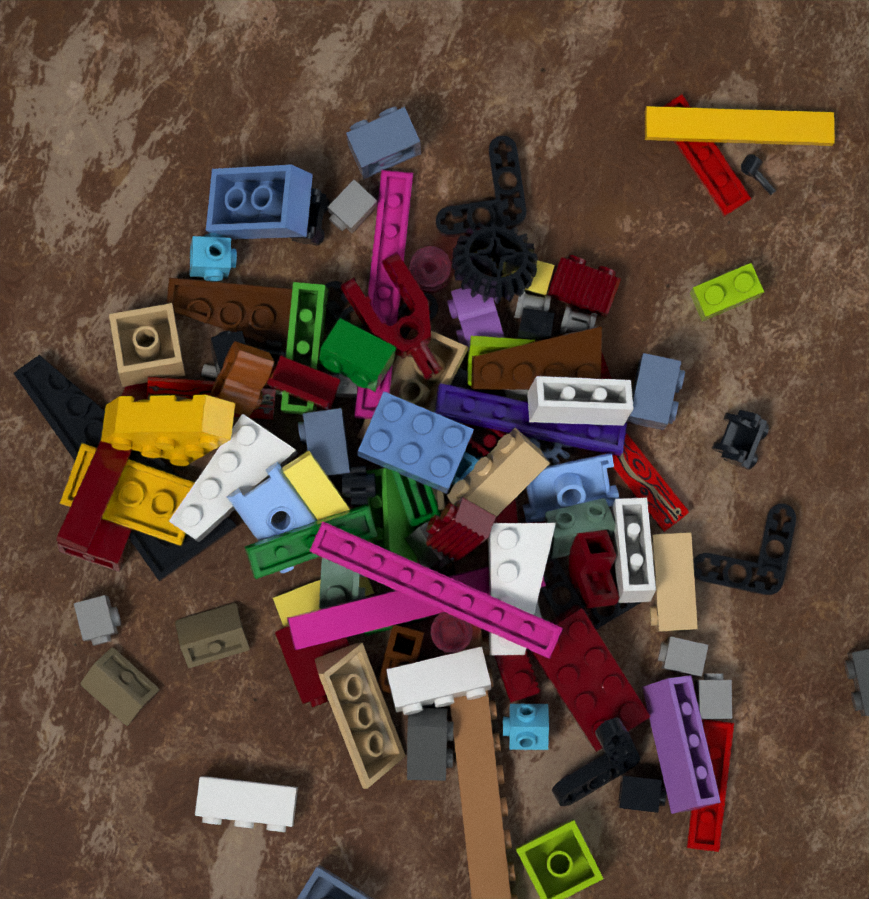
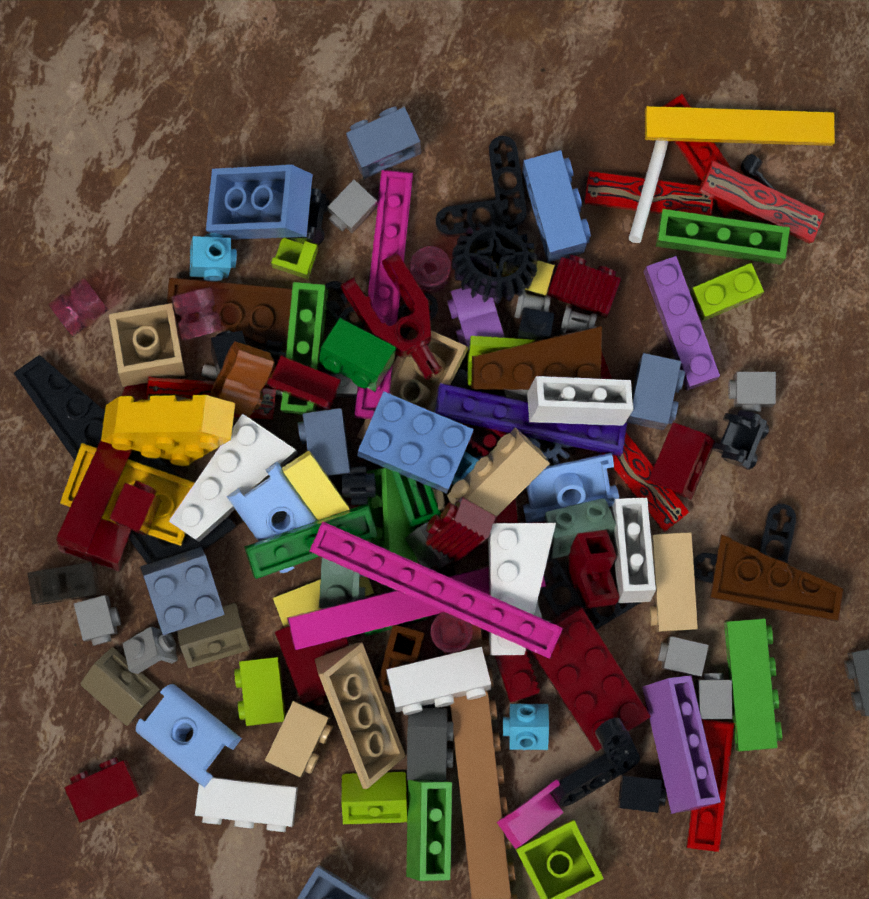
(64, 583): none -> clear smoke brick
(79, 306): none -> clear pink wheel
(102, 790): none -> dark red brick
(136, 507): none -> dark red brick
(148, 649): none -> light grey bracket
(172, 721): none -> light blue piece
(182, 590): none -> sand blue brick
(196, 301): none -> clear pink wheel
(261, 691): none -> lime brick
(295, 257): none -> lime panel
(299, 739): none -> tan brick
(380, 803): none -> lime panel
(429, 830): none -> bright green brick
(531, 816): none -> dark pink panel
(556, 205): none -> medium blue brick
(625, 192): none -> red tile
(648, 191): none -> white bar
(681, 322): none -> medium lavender brick
(682, 460): none -> dark red panel
(722, 237): none -> bright green brick
(752, 690): none -> bright green brick
(753, 390): none -> light grey brick
(760, 201): none -> red tile
(760, 581): none -> reddish brown wing

